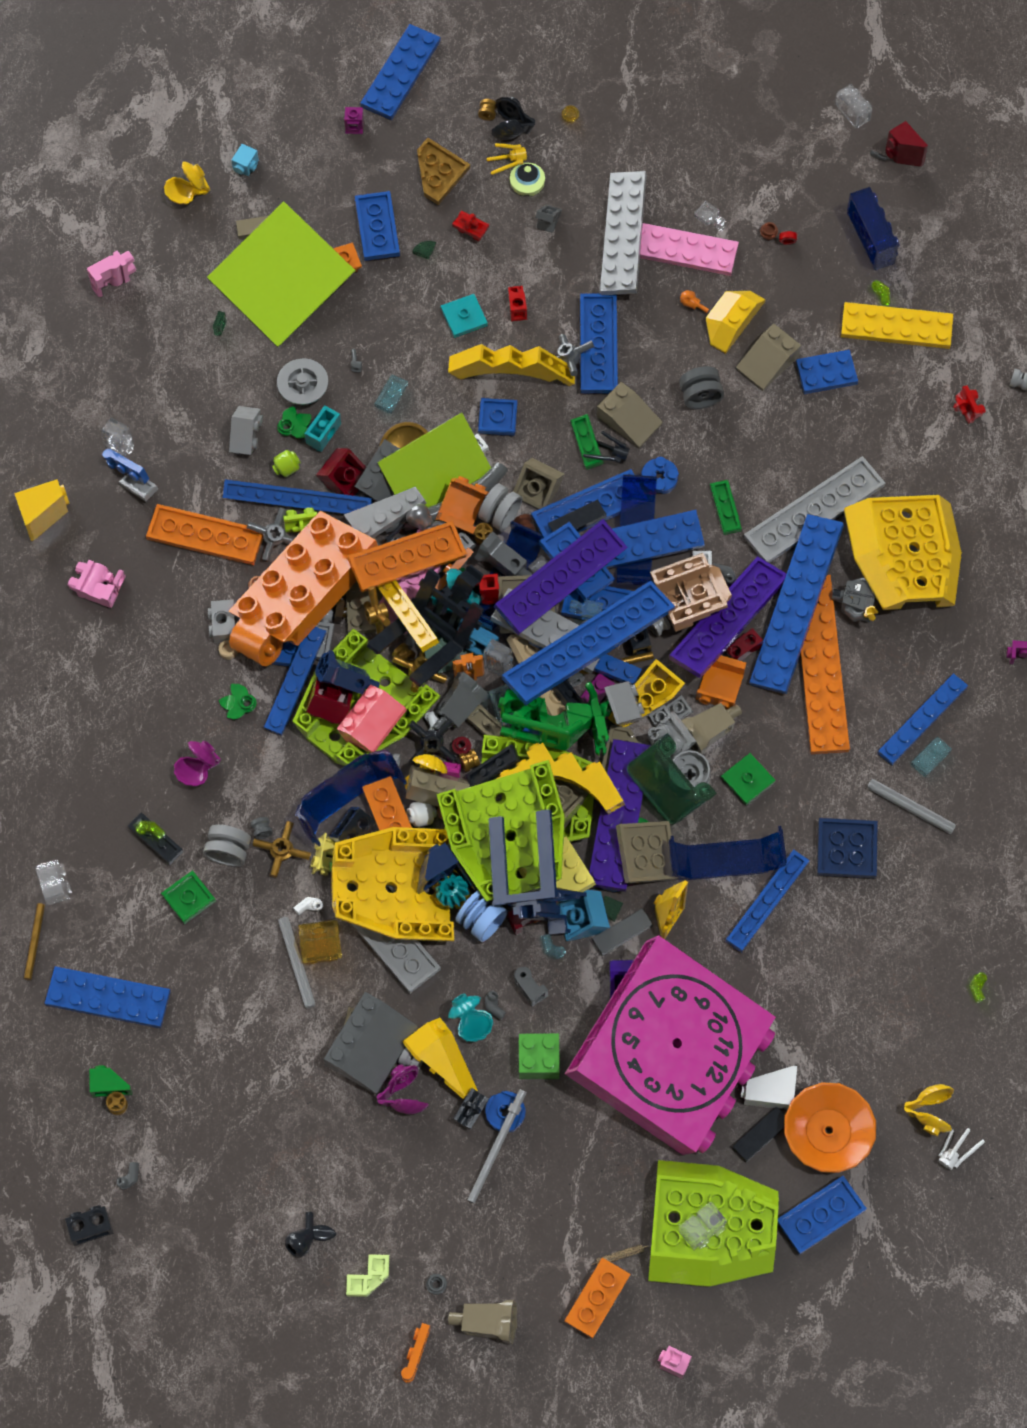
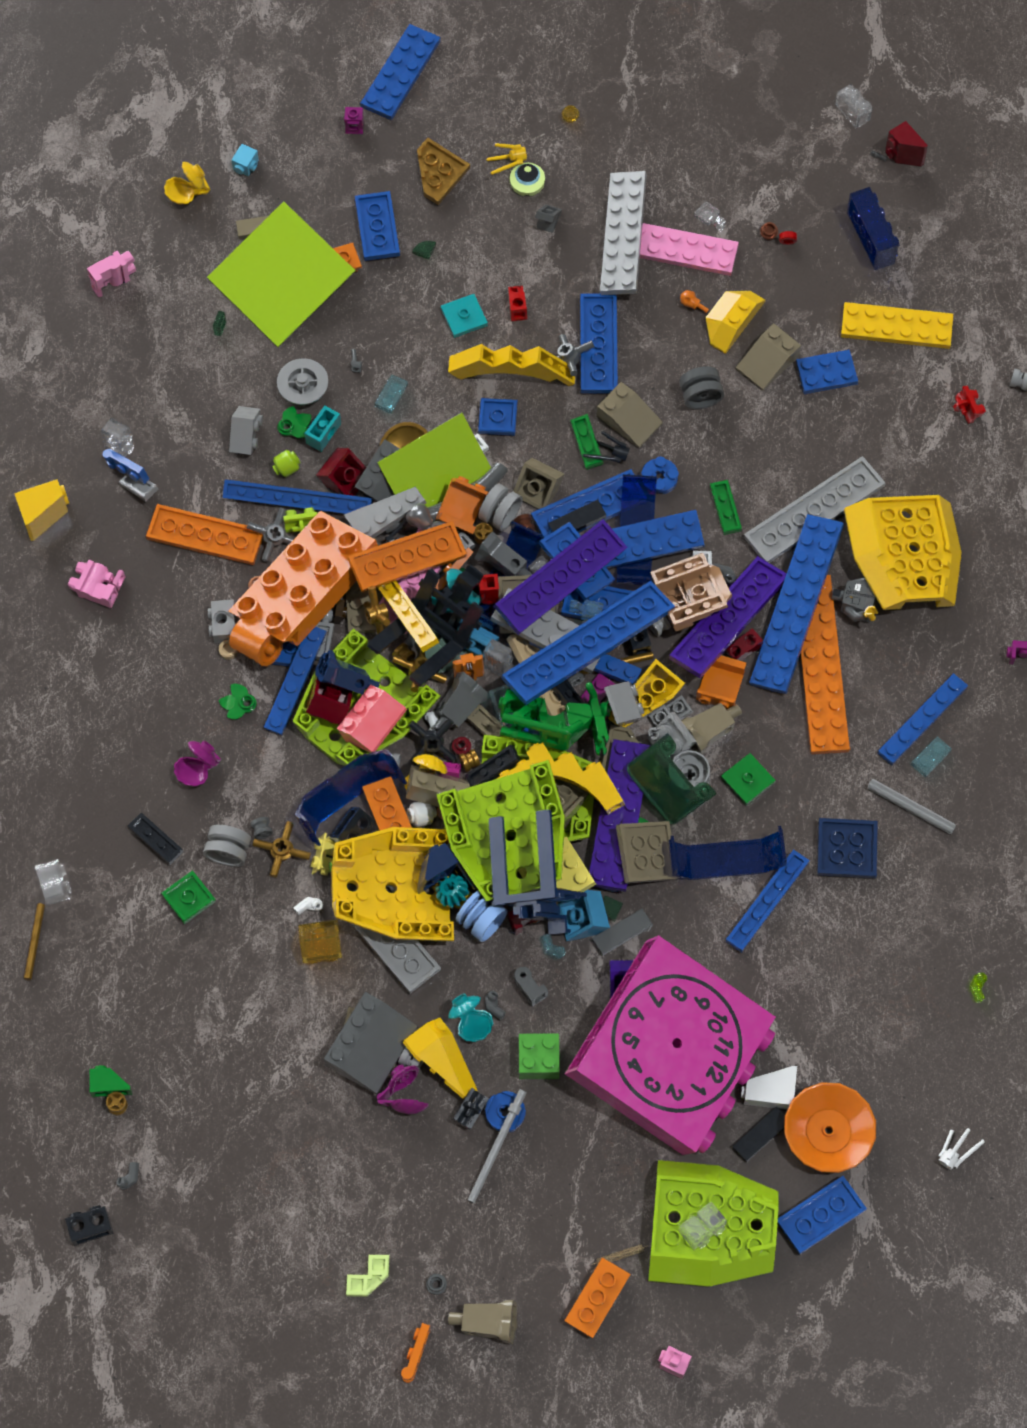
(107, 997): blue plate -> none
(144, 826): clear neon green arm -> none
(297, 963): light grey axle -> none
(300, 1241): black piece -> none
(470, 225): red hips -> none
(487, 109): pearl gold wheel -> none
(517, 122): black animal -> none
(670, 906): yellow wedge -> none
(882, 290): clear neon green arm -> none
(930, 1096): yellow animal -> none

